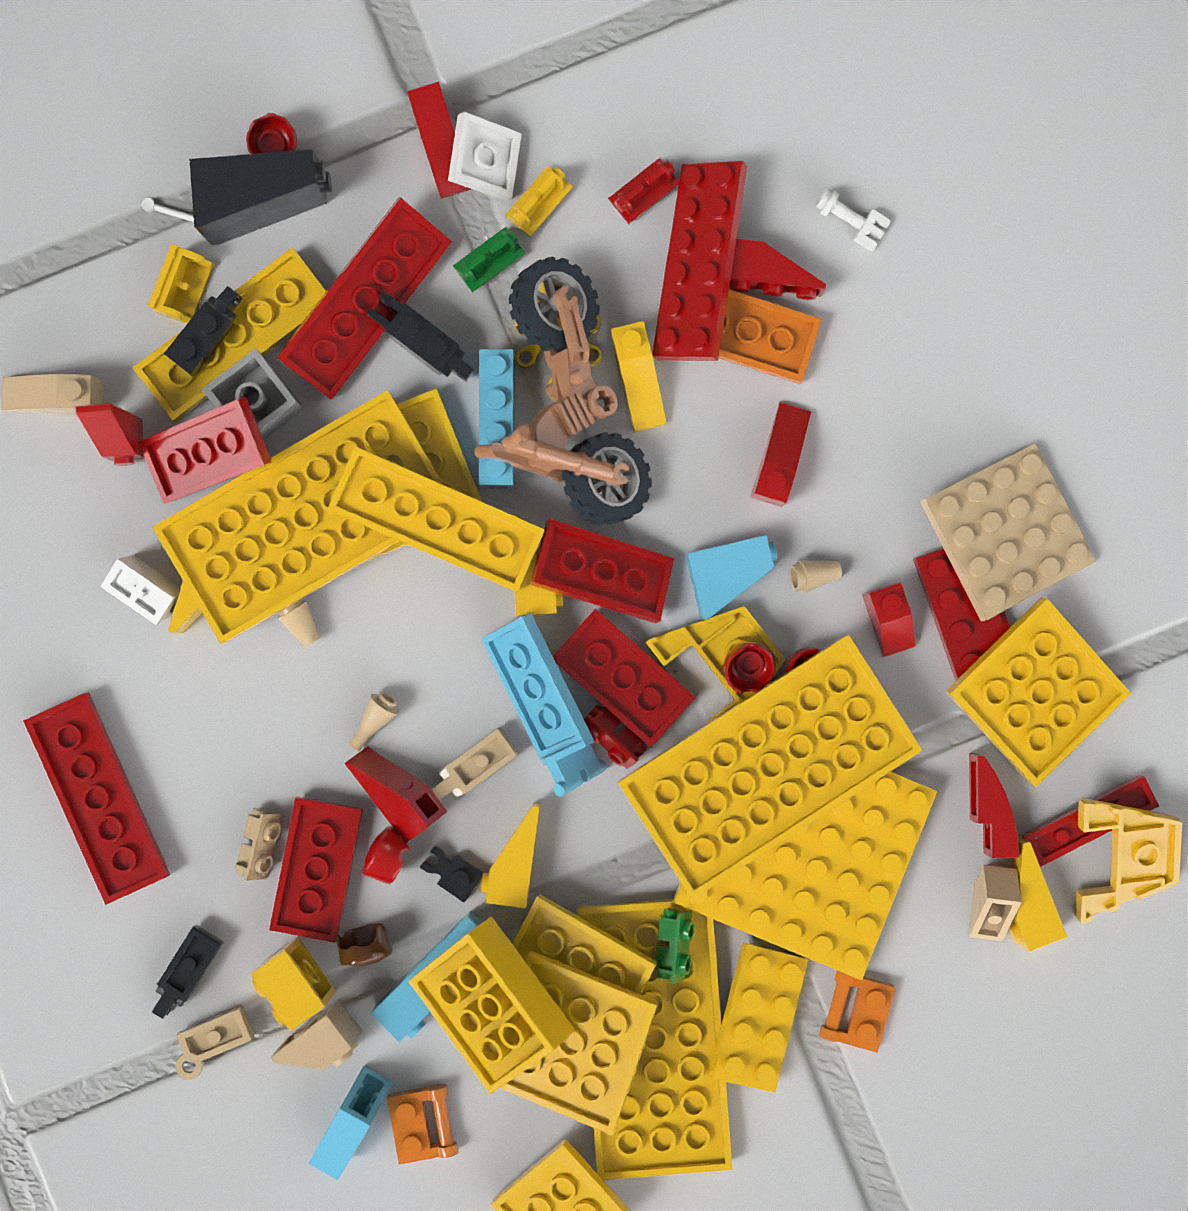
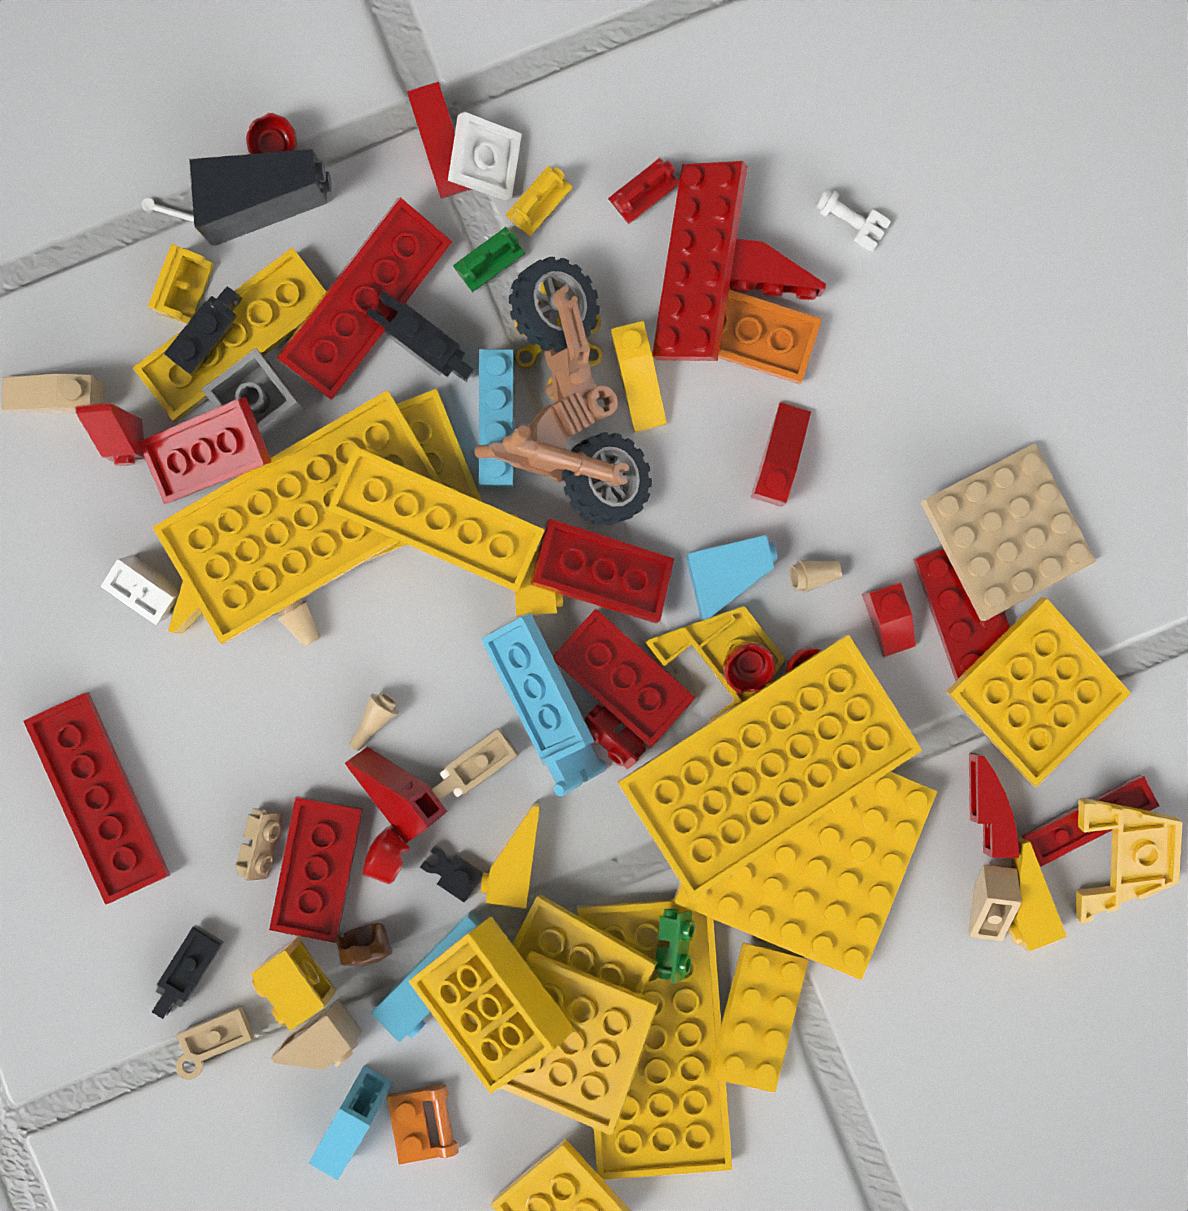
(867, 1013): orange plate -> none

